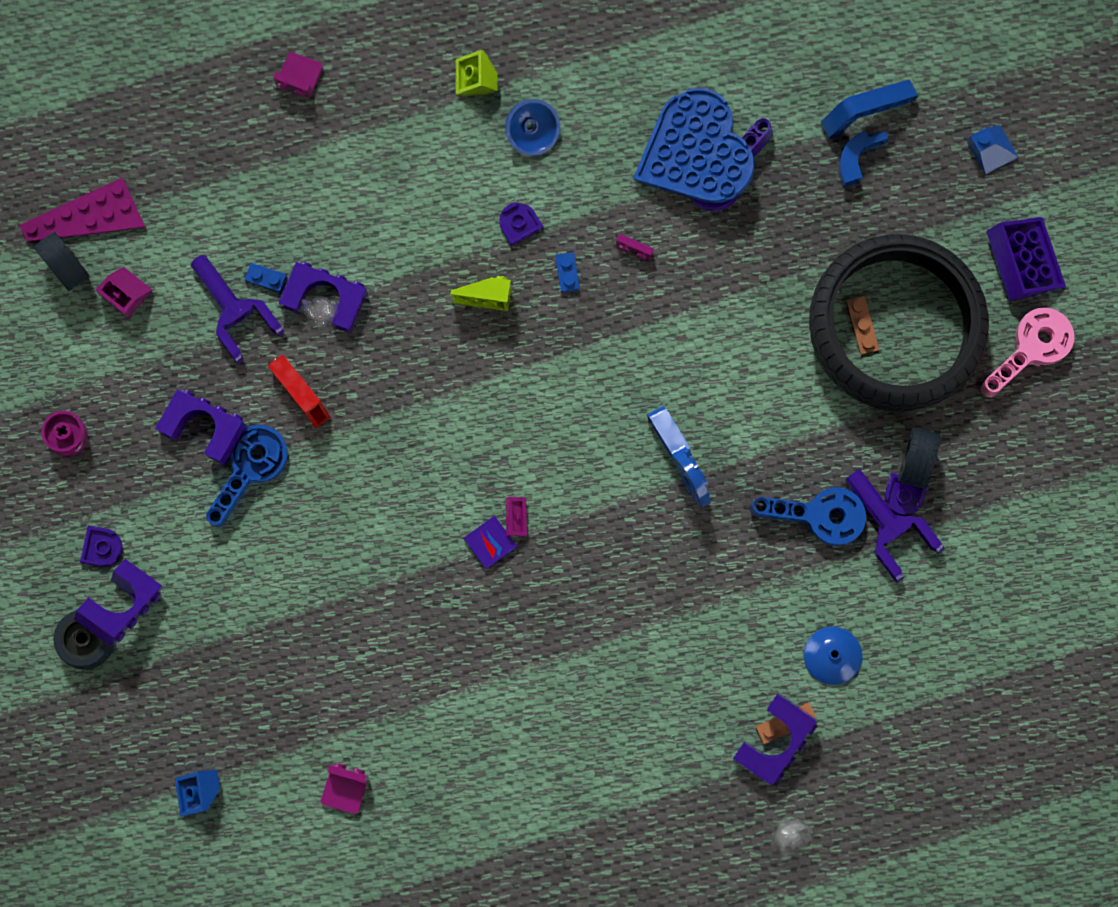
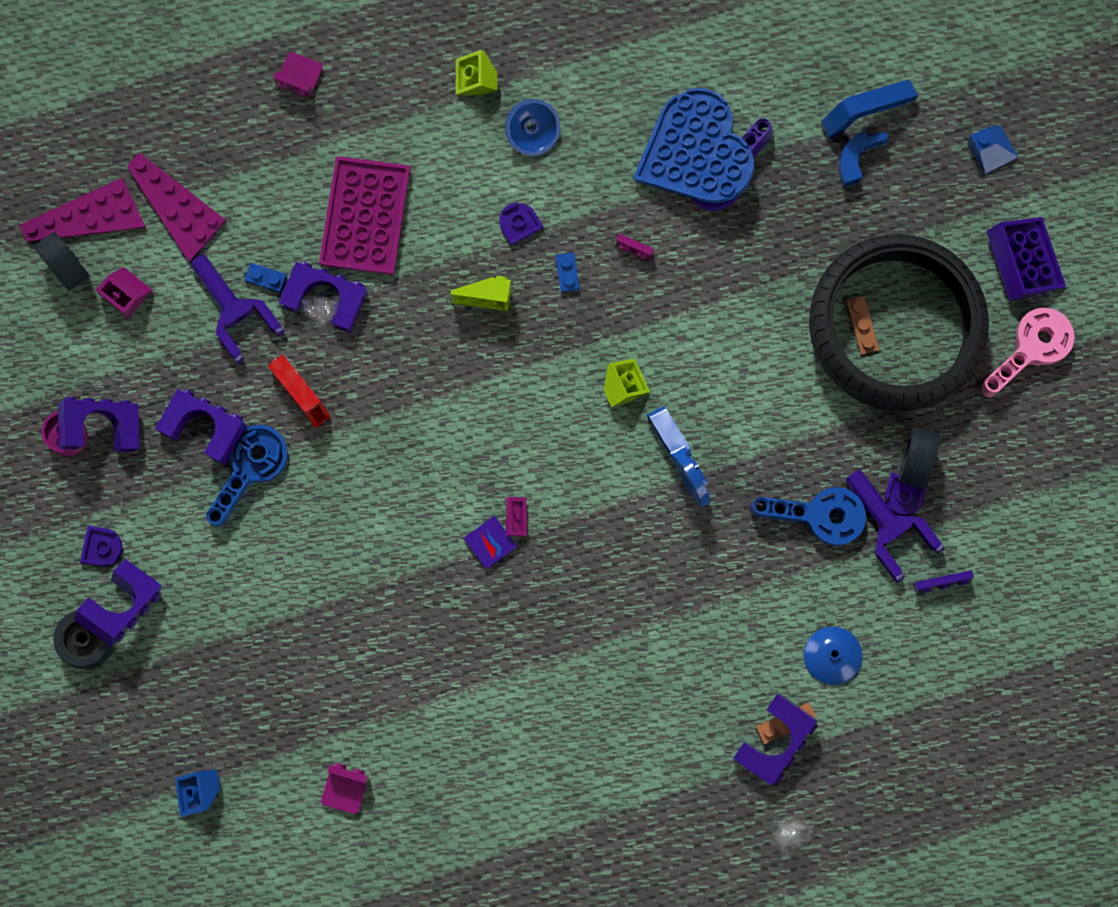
(121, 415): none -> dark purple arch
(184, 214): none -> magenta wing
(364, 215): none -> magenta plate
(624, 382): none -> lime slope
(943, 582): none -> dark purple plate

